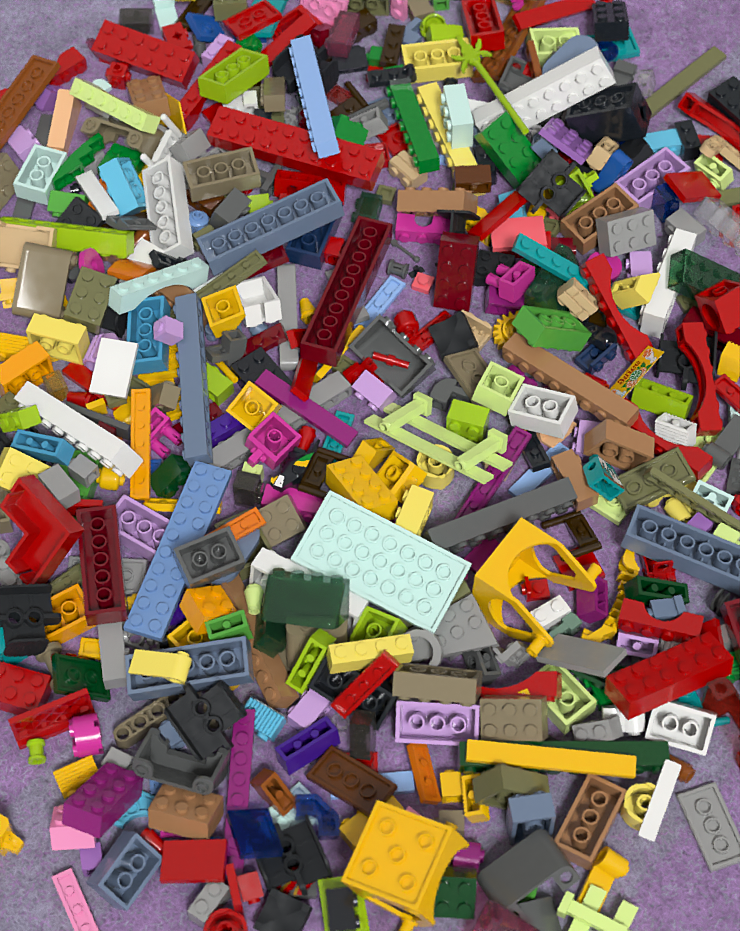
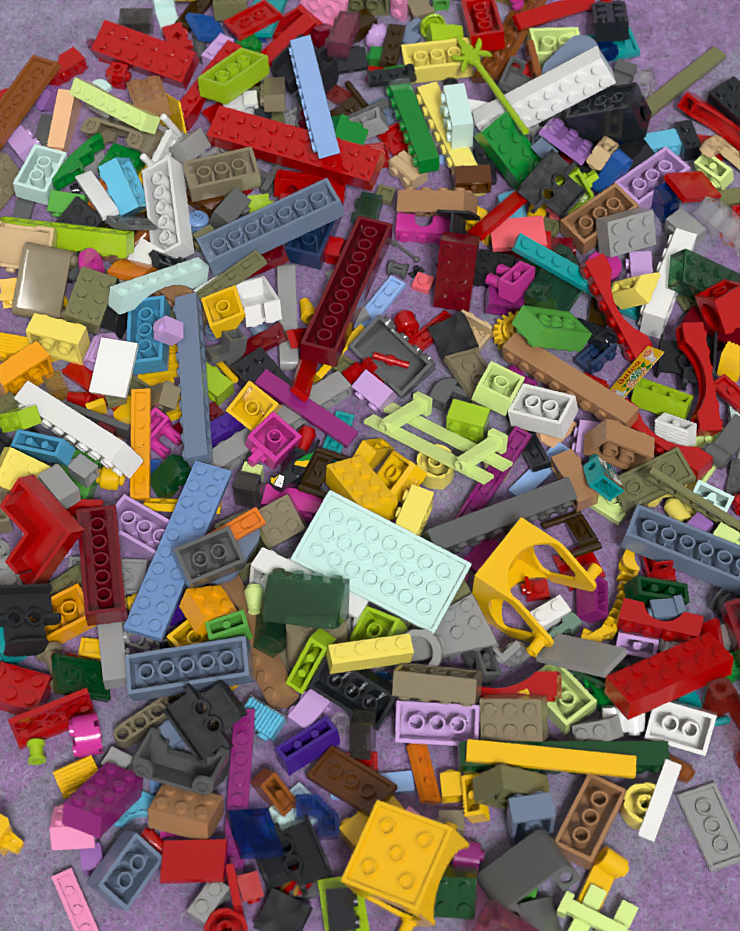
(161, 664): light yellow door -> none
(364, 684): red tile -> none
(376, 35): none -> lavender hair
(577, 299): tan brick -> none

